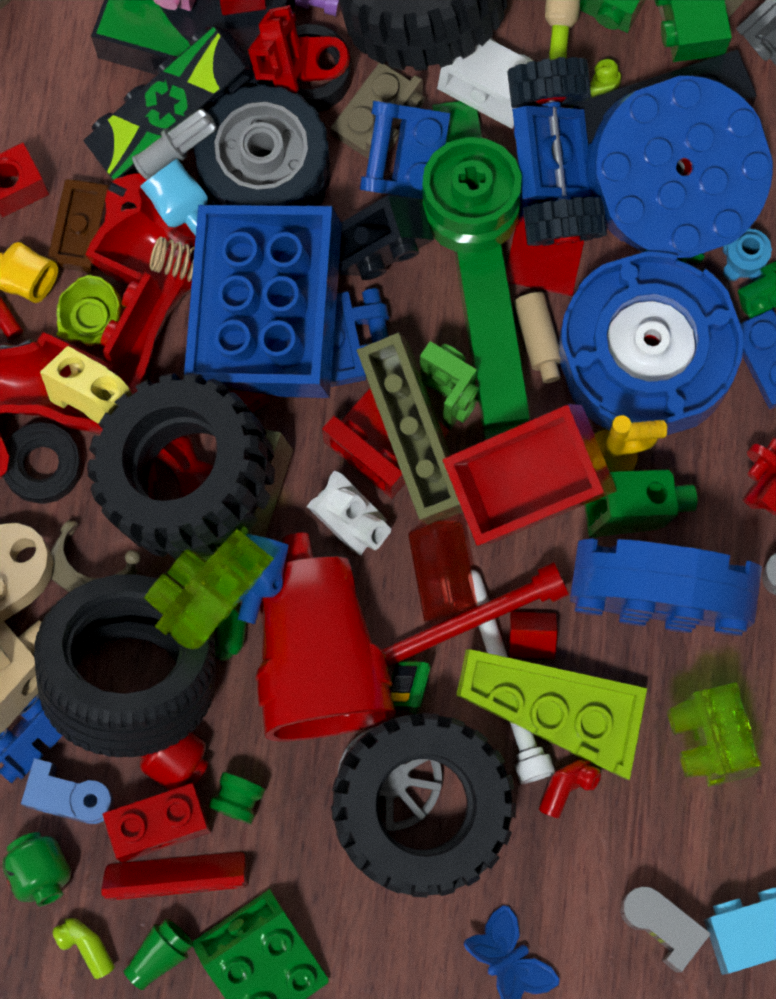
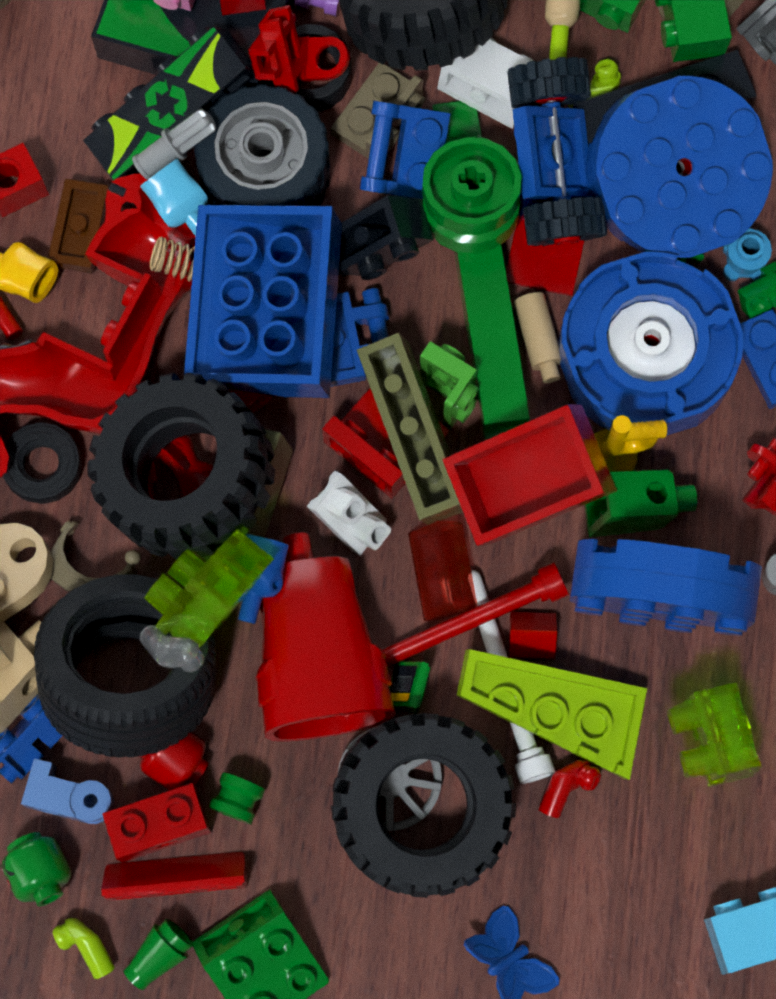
(87, 309): lime hair -> none
(88, 388): light yellow leg -> none
(172, 651): none -> clear arm
(230, 637): green arm -> none
(652, 912): light grey leg -> none

